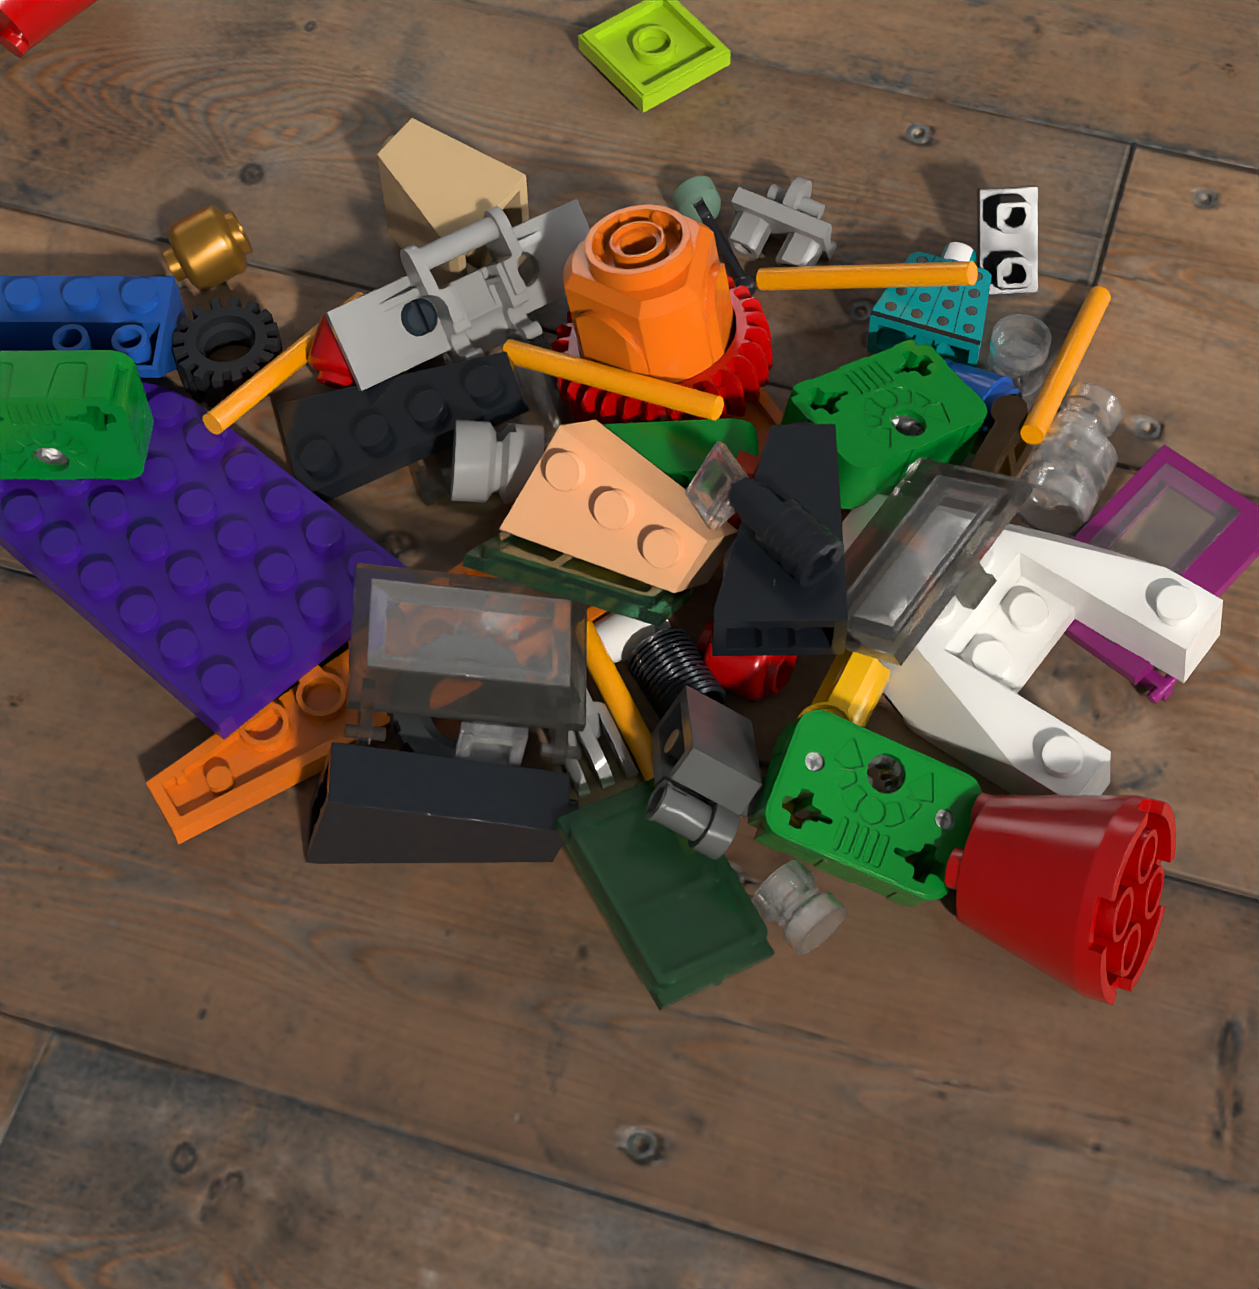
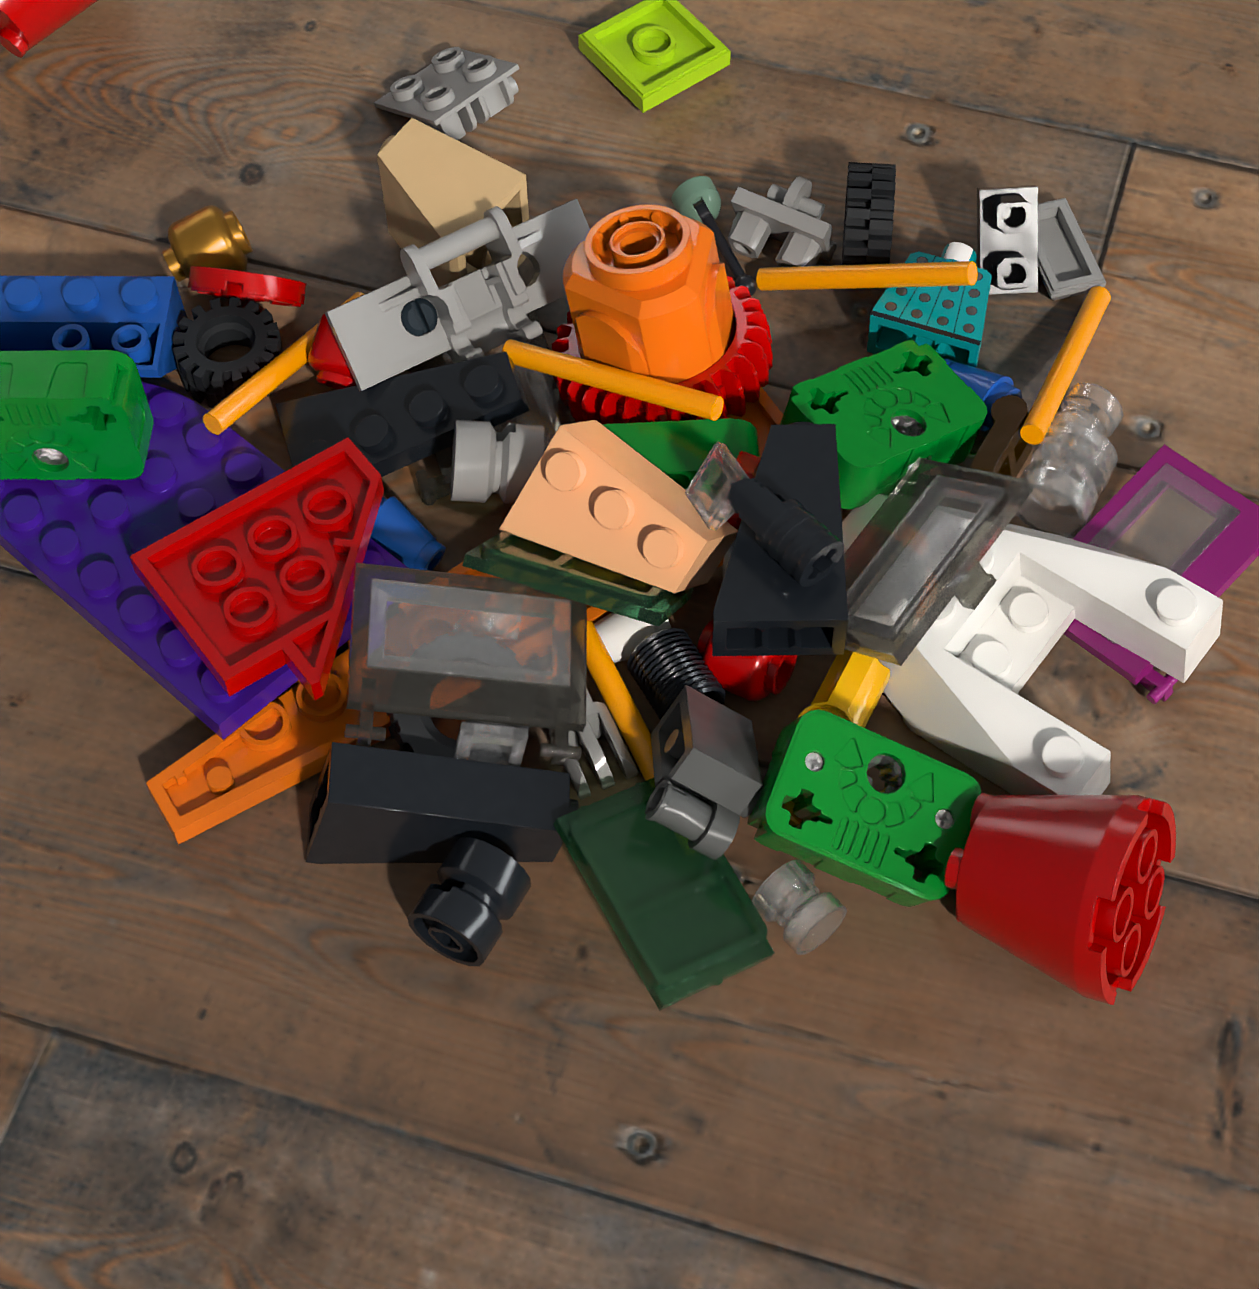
(247, 286): none -> red tile
(270, 570): none -> red wing
(406, 536): none -> blue cone
(454, 91): none -> light grey hinge
(475, 893): none -> black wheel
(868, 213): none -> black tyre
(1020, 351): clear wheel -> none
(1063, 253): none -> light grey tile

